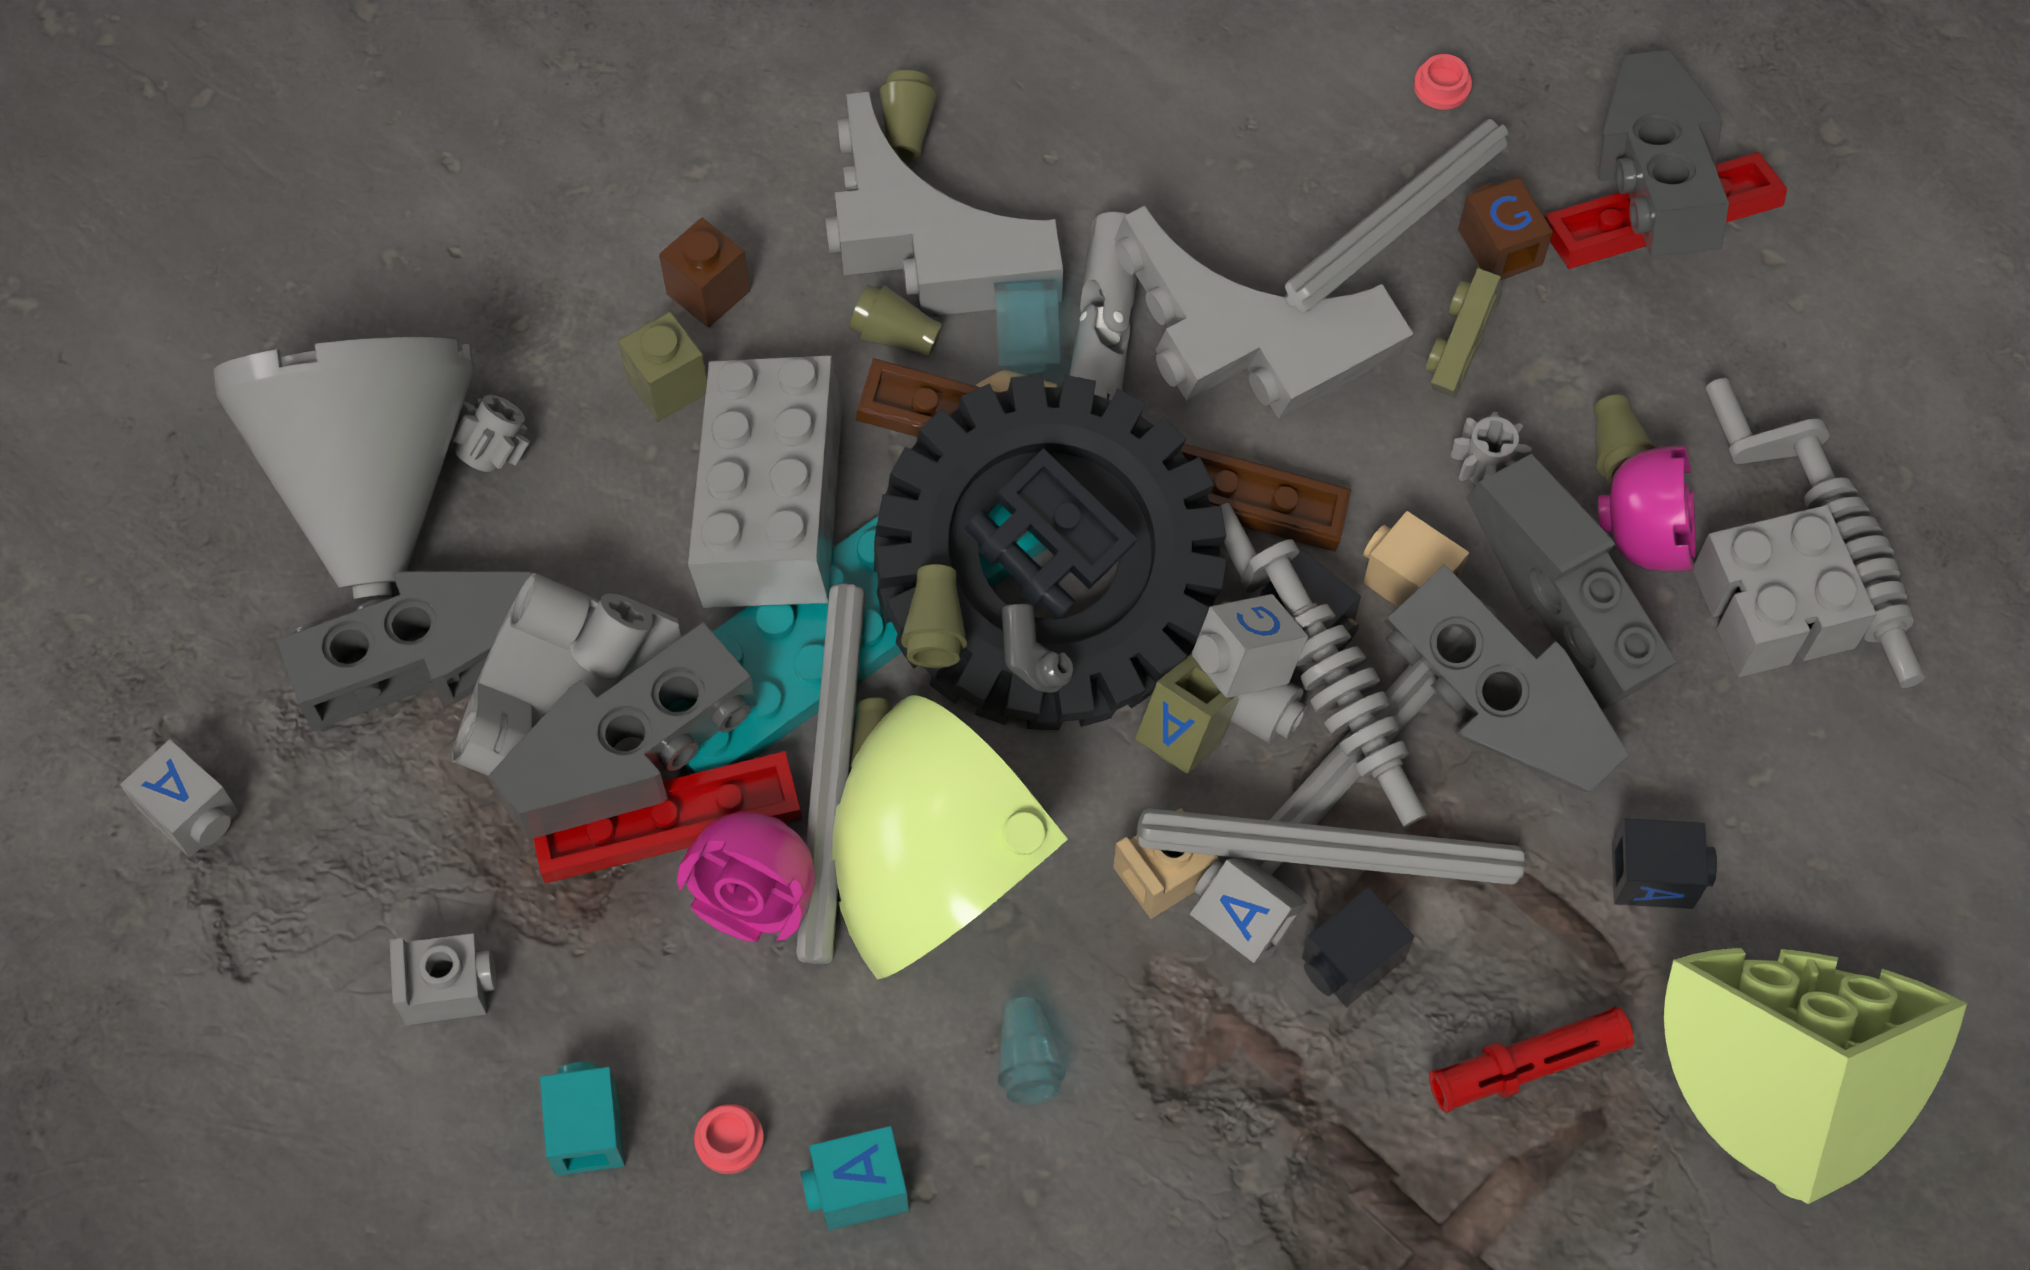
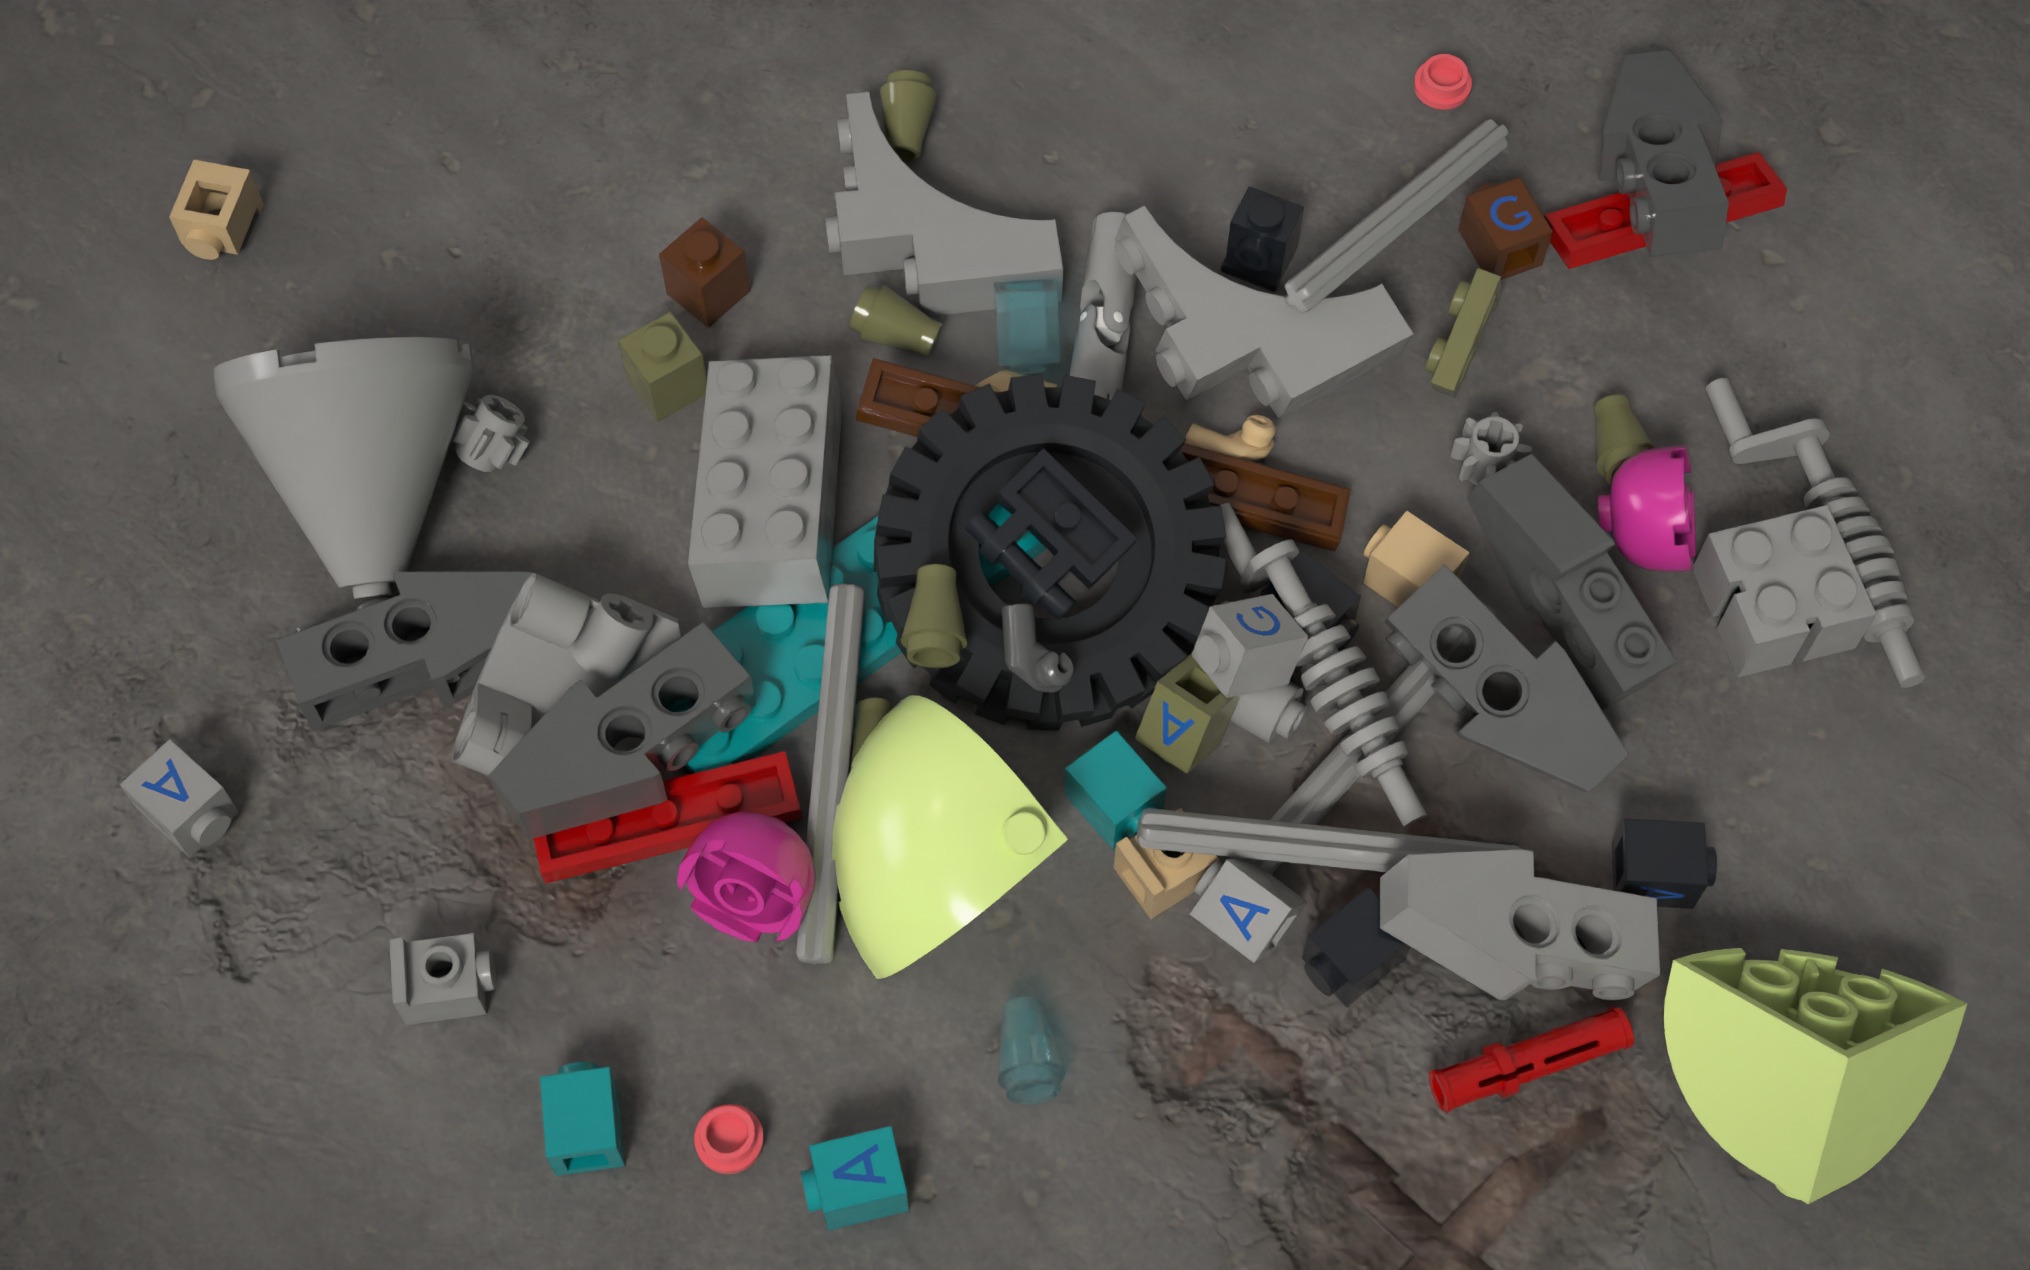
(215, 209): none -> tan brick
(1113, 788): none -> teal brick
(1250, 443): none -> tan arm
(1262, 238): none -> black brick
(1465, 913): none -> light grey brick

